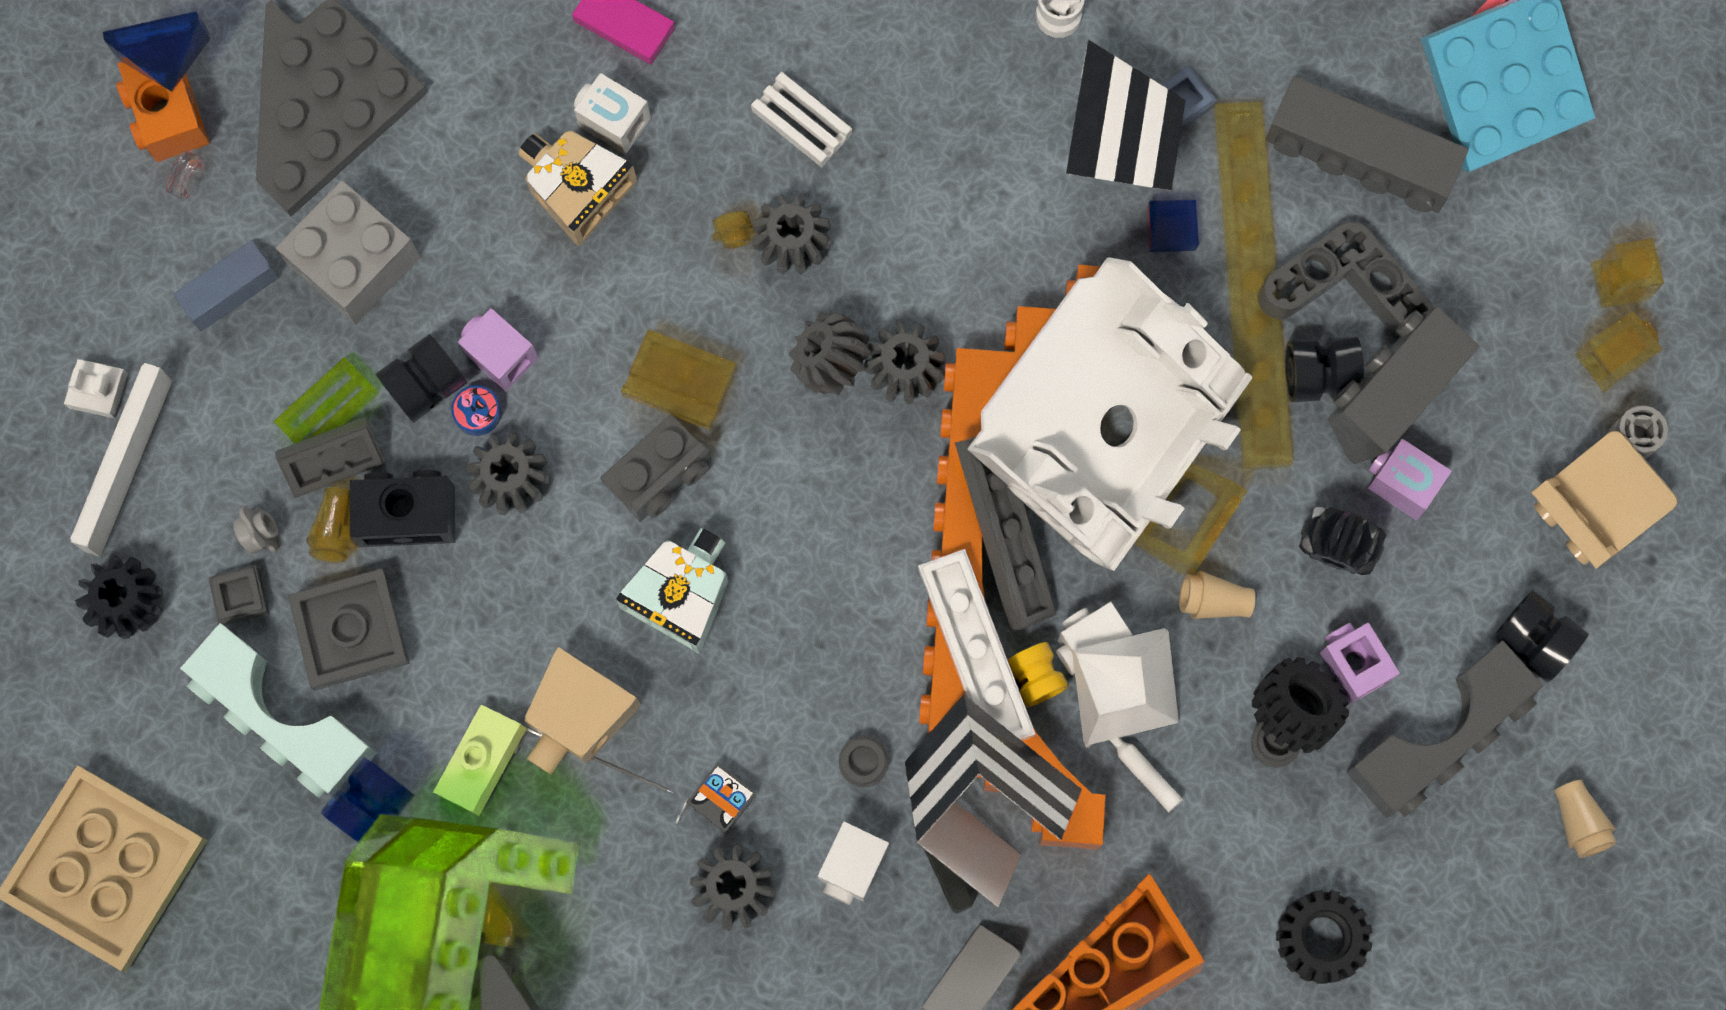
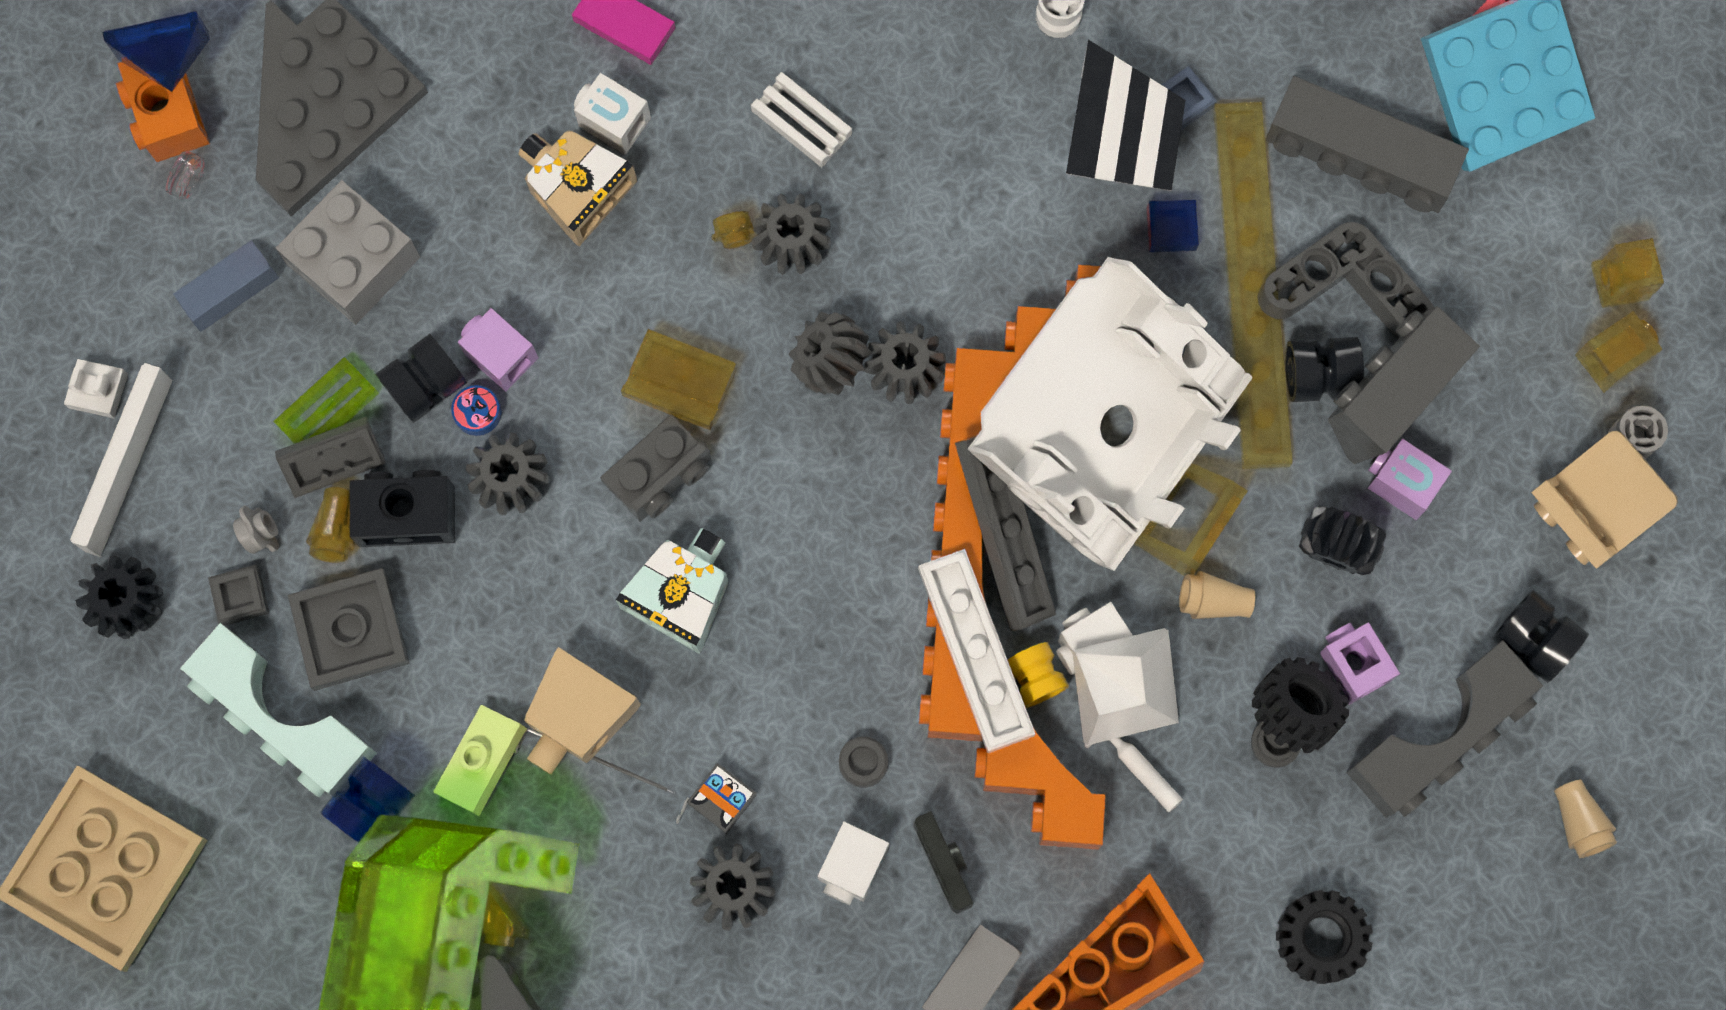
(943, 767): sticker -> none

